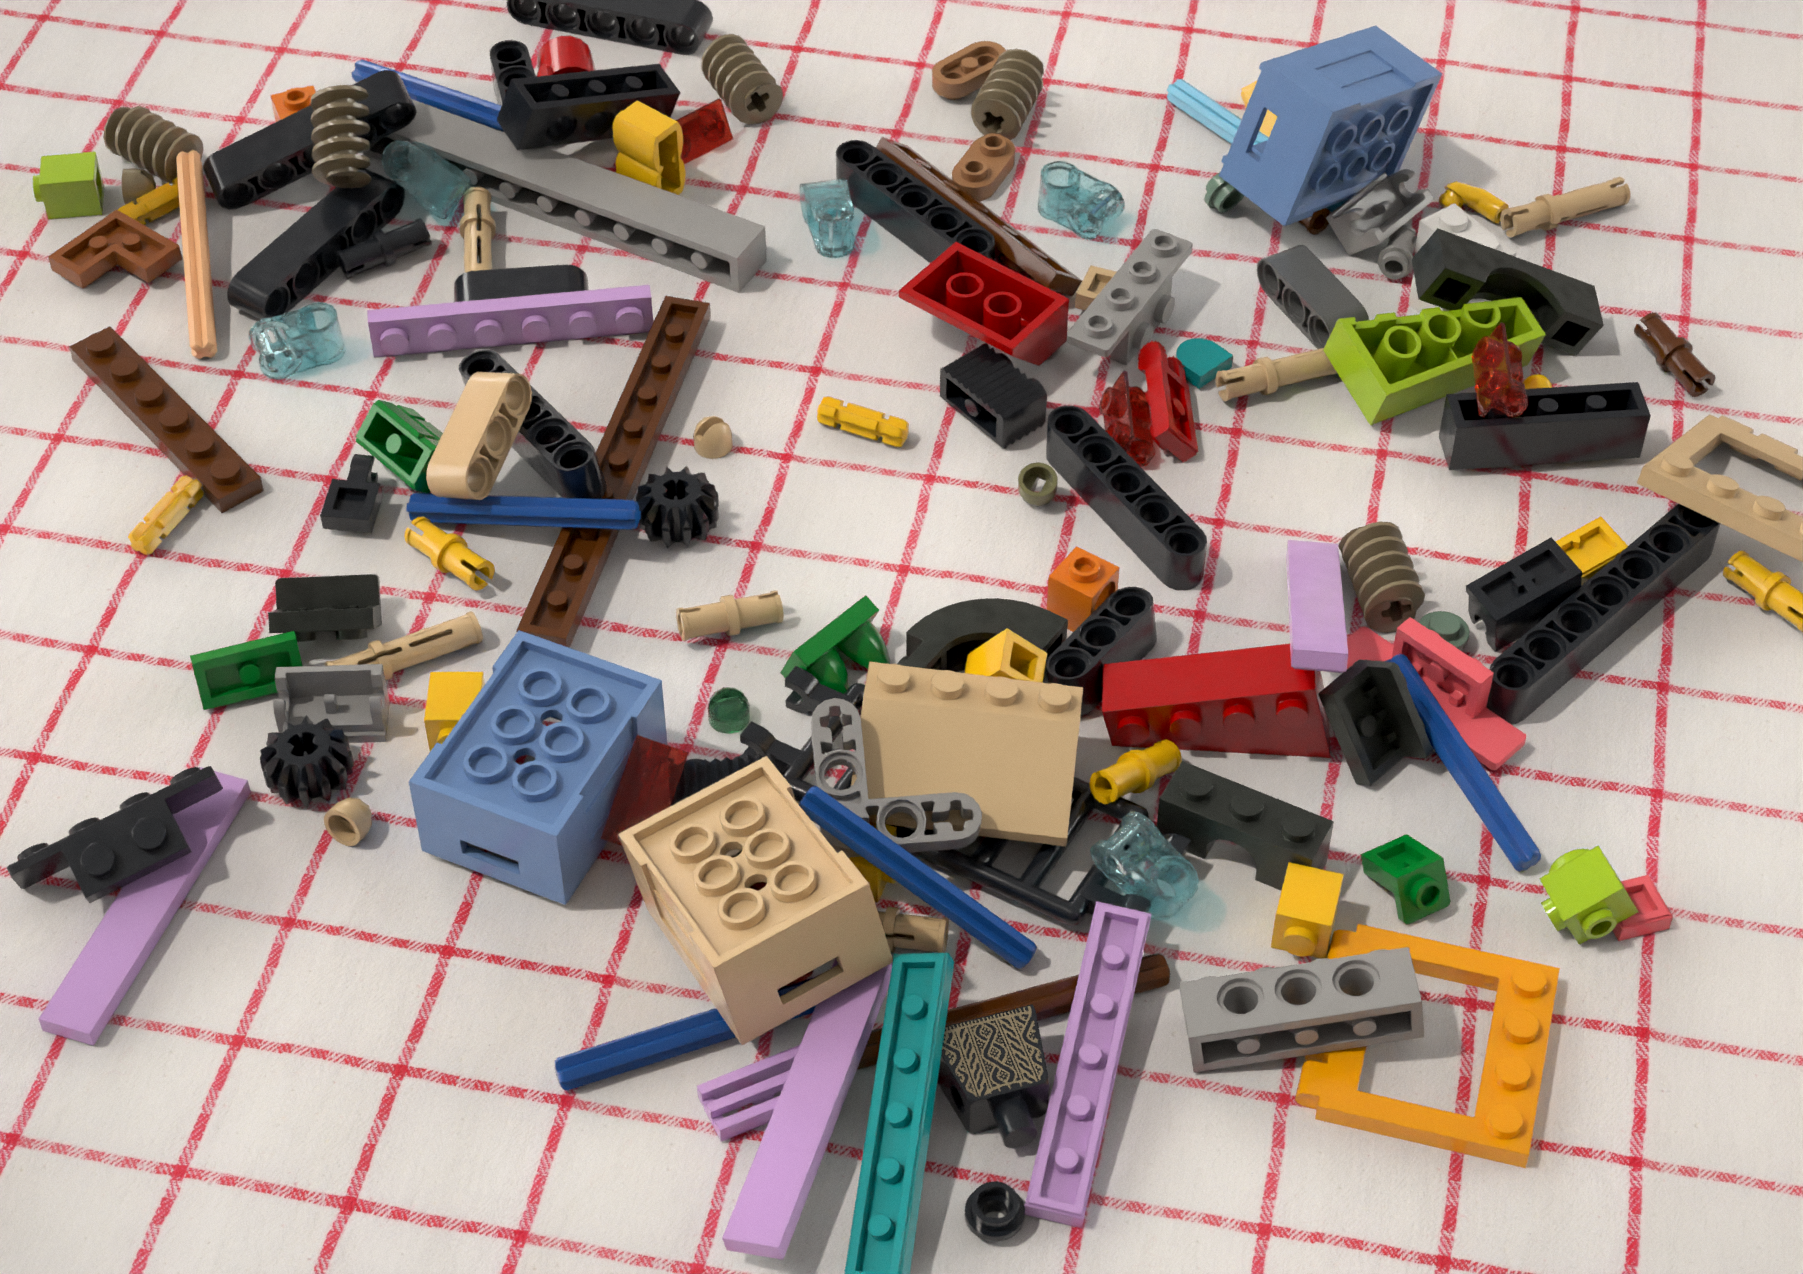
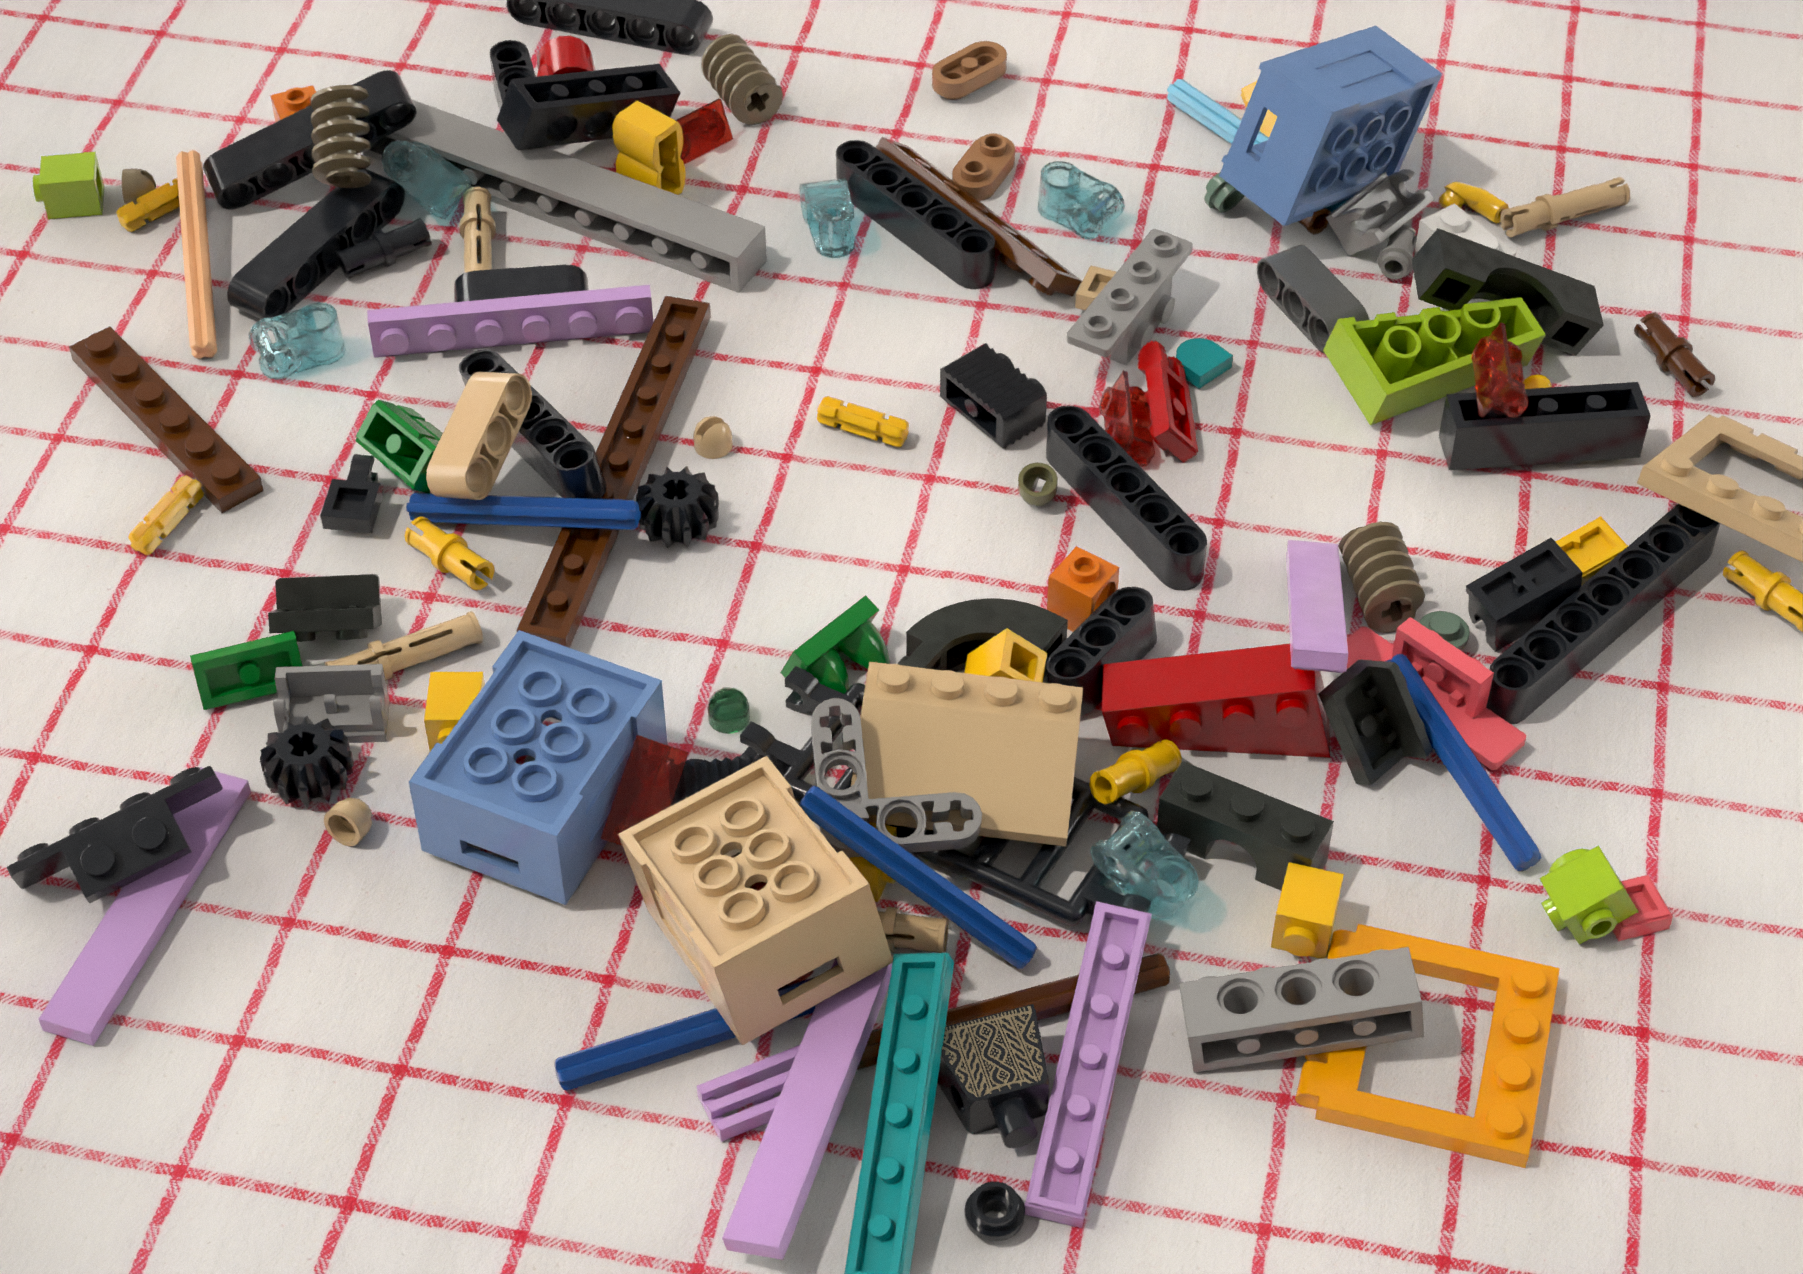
(111, 243): dark orange plate -> none
(148, 140): dark tan piece -> none
(438, 96): blue axle -> none
(729, 615): tan pin -> none
(991, 303): red slope -> none
(1008, 93): dark tan piece -> none
(1269, 374): tan pin -> none
(1412, 874): green bracket -> none

